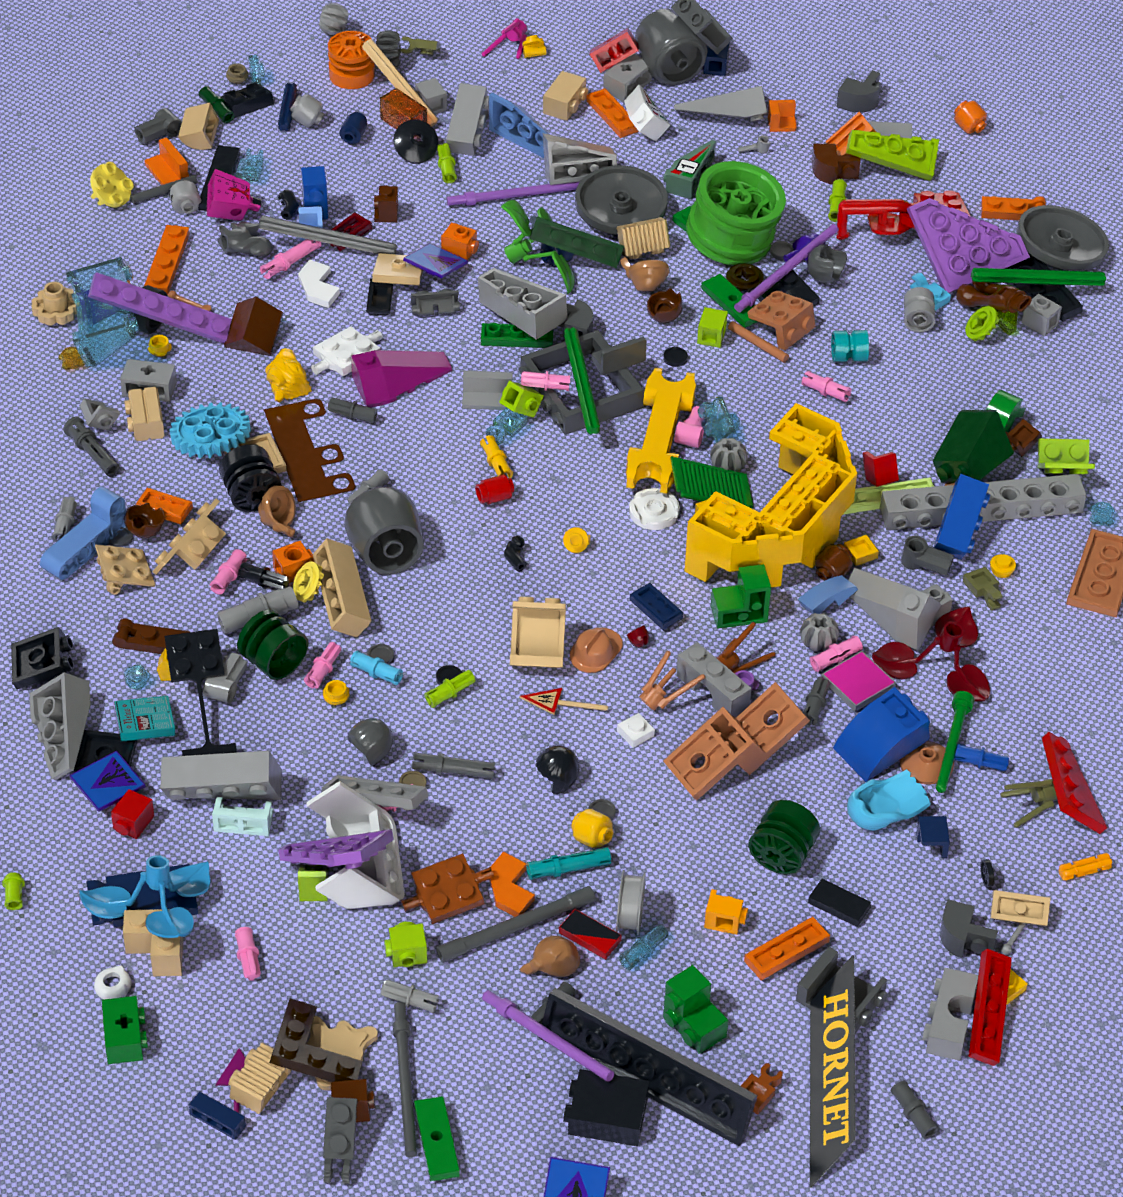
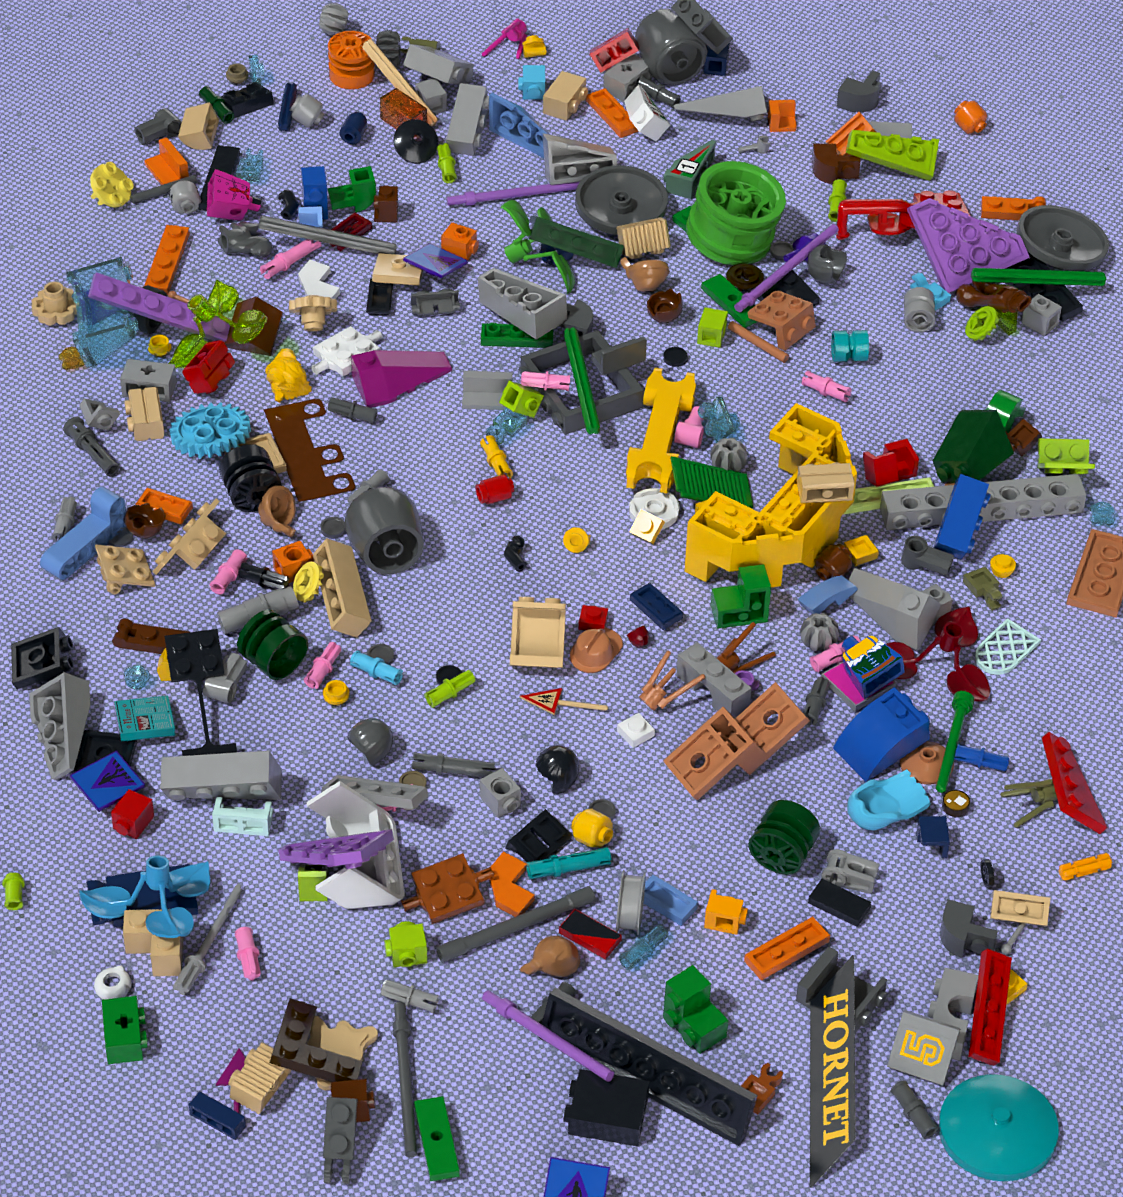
(195, 964): none -> light grey piece
(209, 367): none -> red brick
(221, 300): none -> clear neon green plant
(313, 310): none -> tan plant
(332, 527): none -> flat silver piece
(358, 193): none -> green brick
(438, 64): none -> light grey brick
(500, 793): none -> light grey brick
(532, 82): none -> medium azure brick
(548, 829): none -> black piece
(593, 617): none -> red plate
(647, 526): none -> plate
(659, 92): none -> dark grey pin
(669, 900): none -> medium blue tile
(825, 483): none -> tan brick
(851, 872): none -> light grey piece
(870, 664): none -> torso
(906, 458): none -> red panel
(923, 1047): none -> light grey tile
(955, 803): none -> tile
(998, 1127): none -> teal dish
(1018, 630): none -> light aqua window

